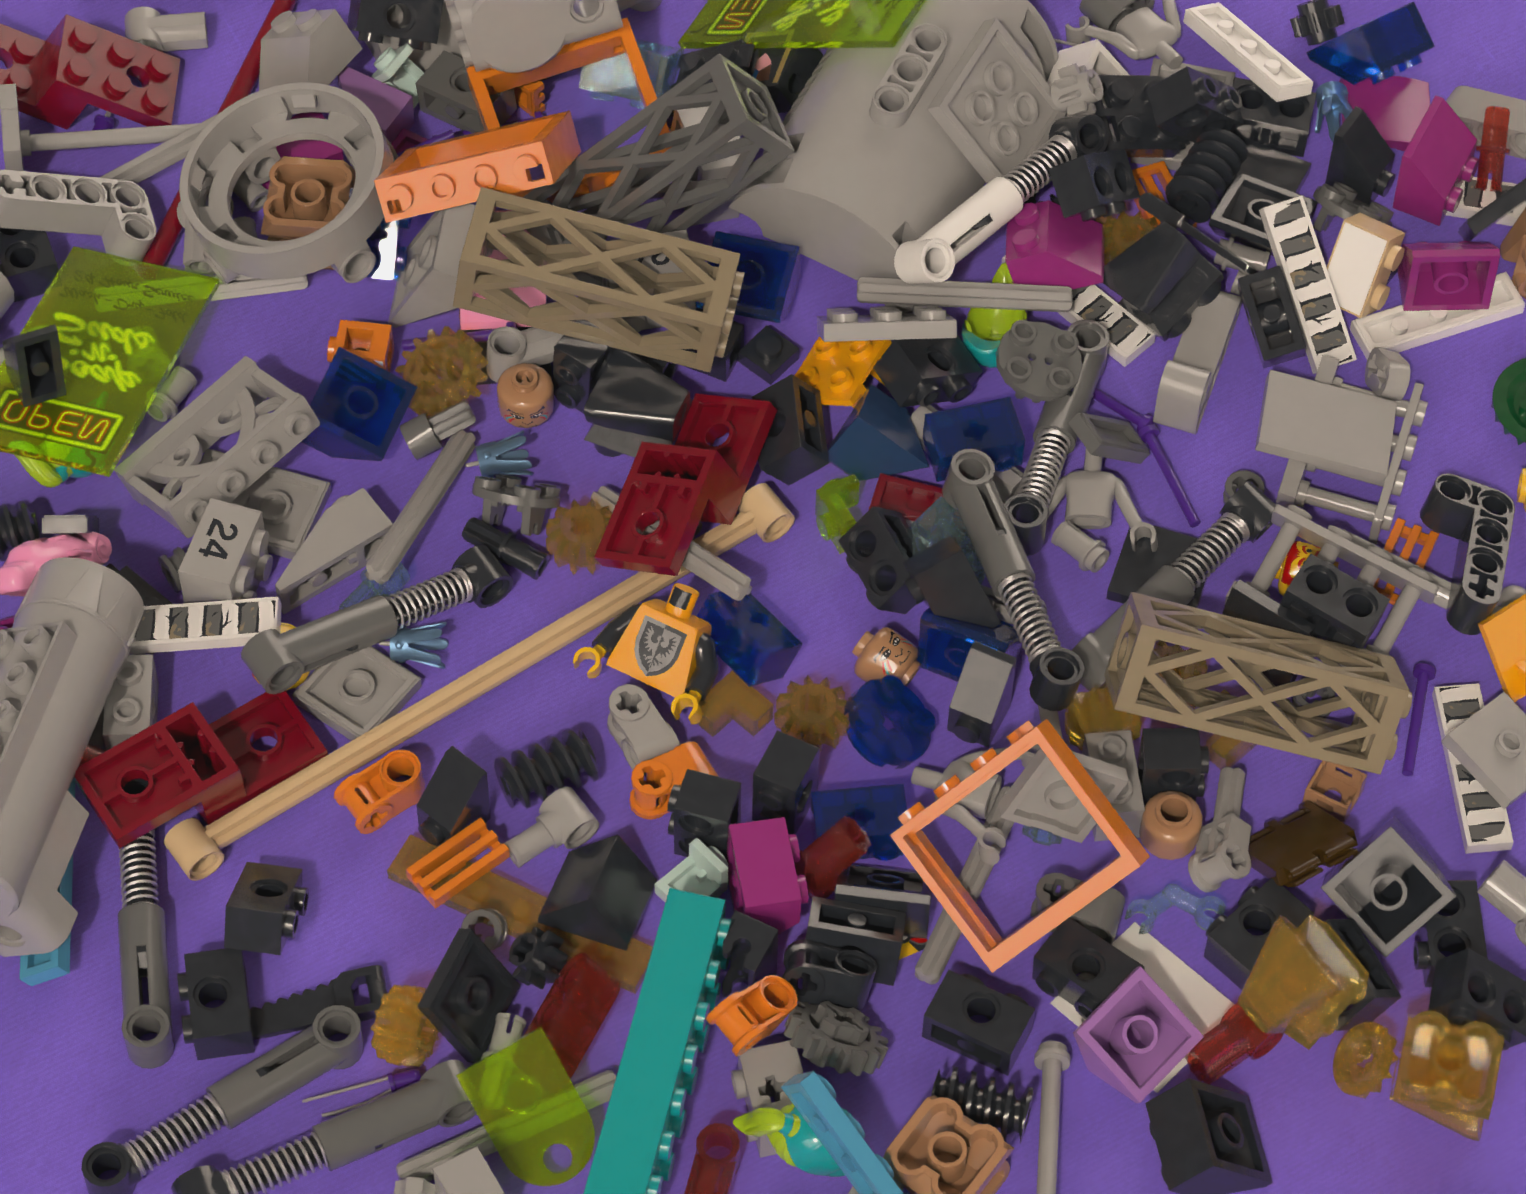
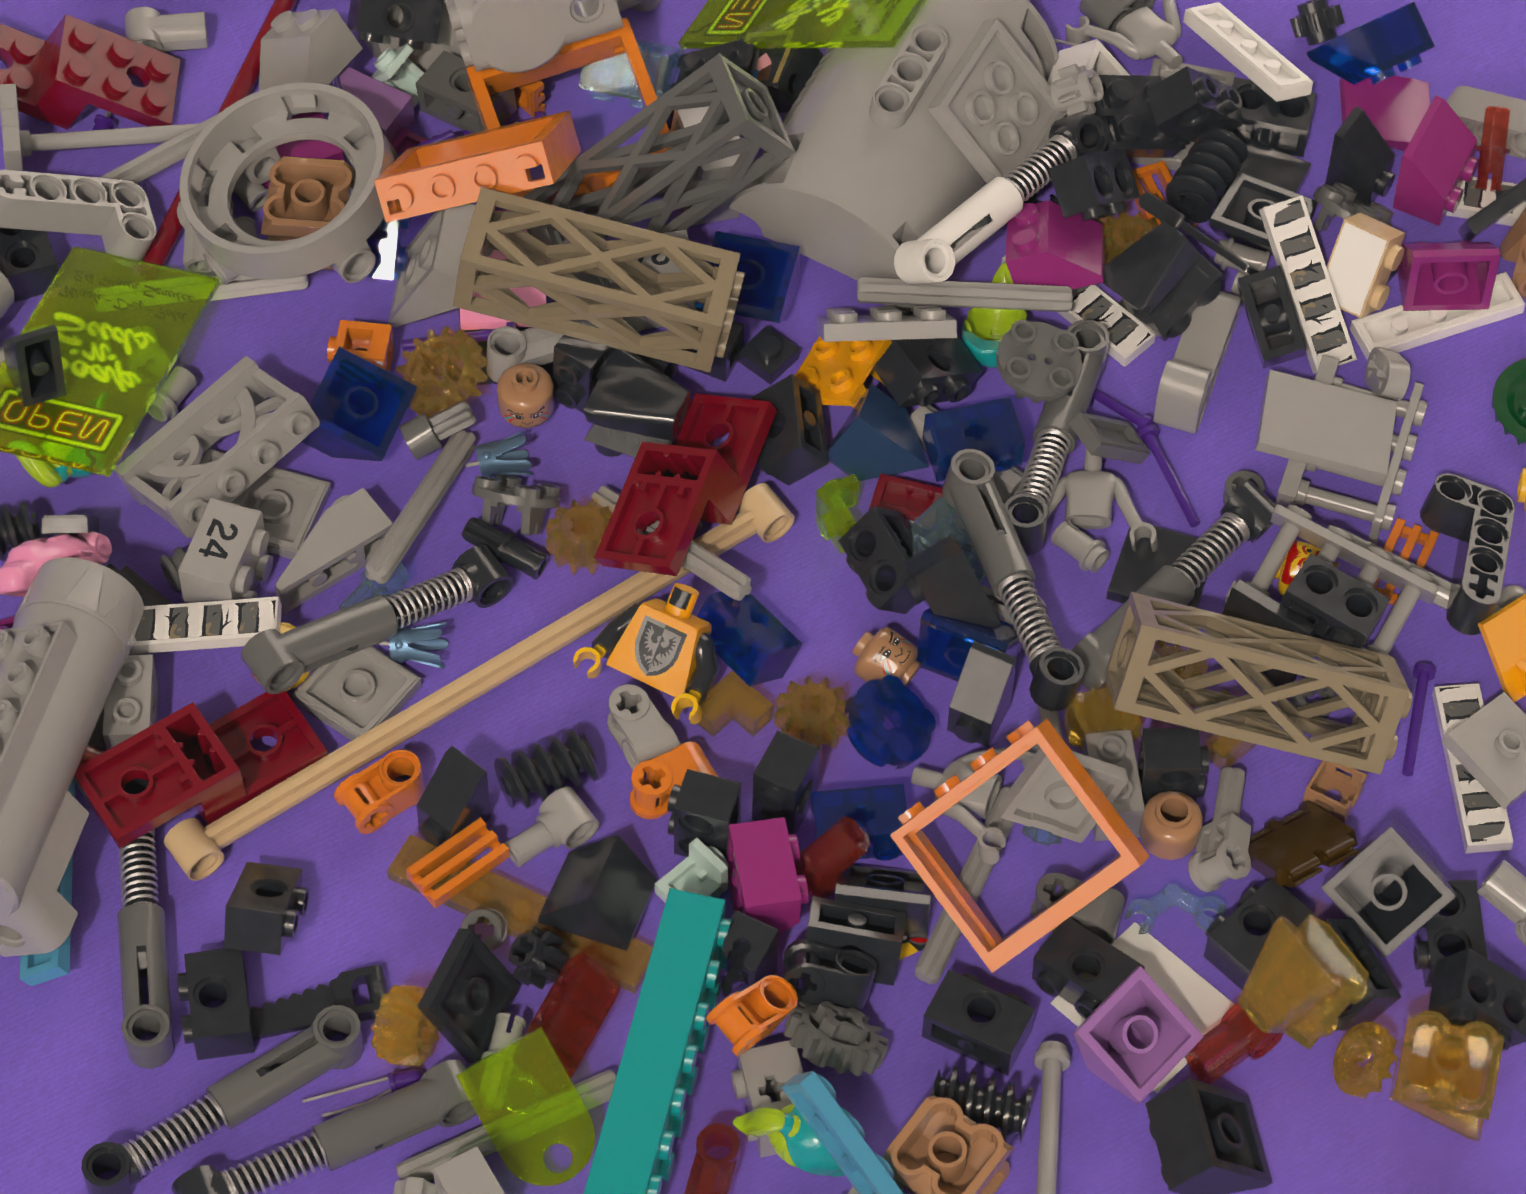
(1331, 102): flat silver piece -> none

